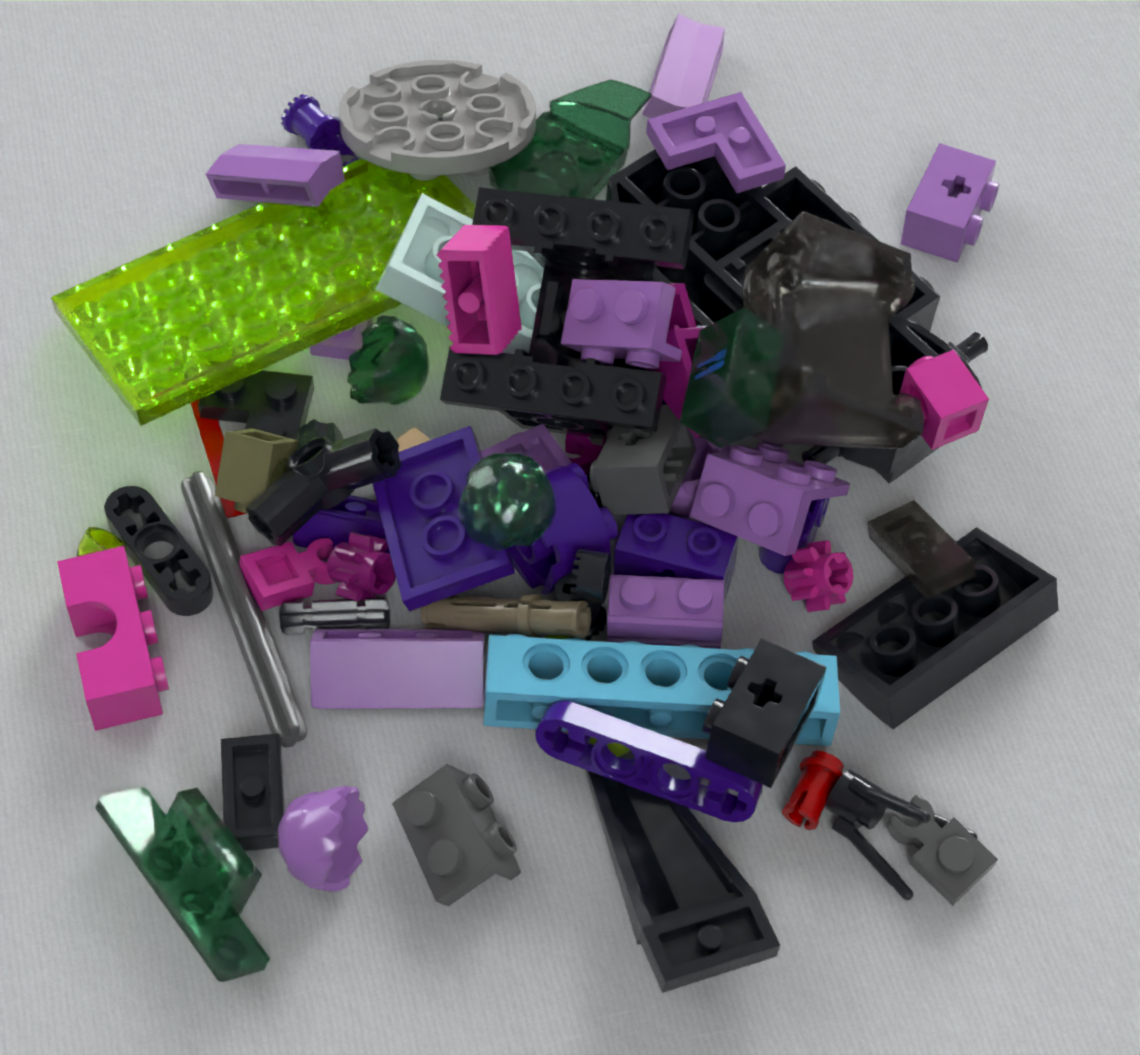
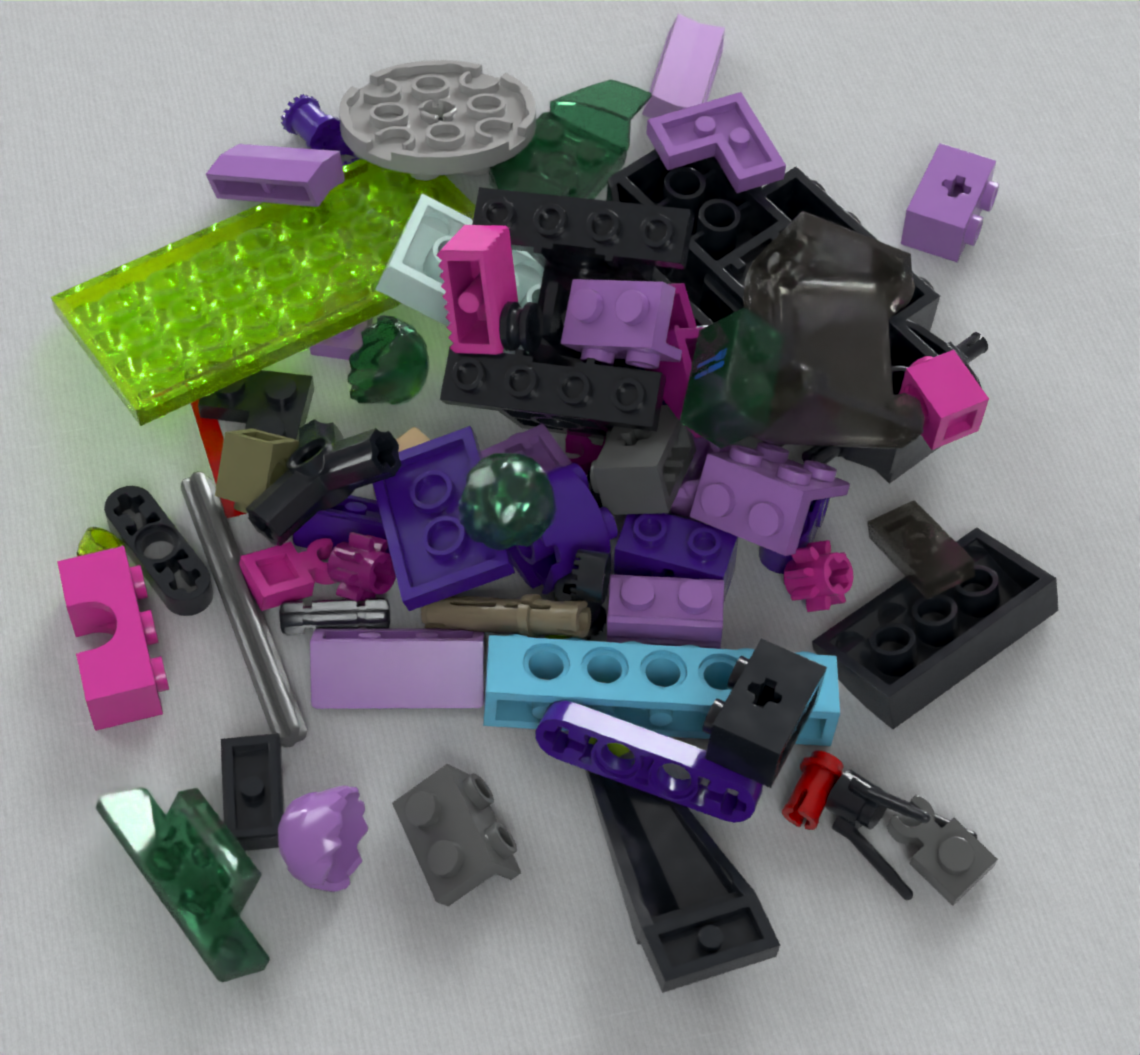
(521, 326): none -> black bush

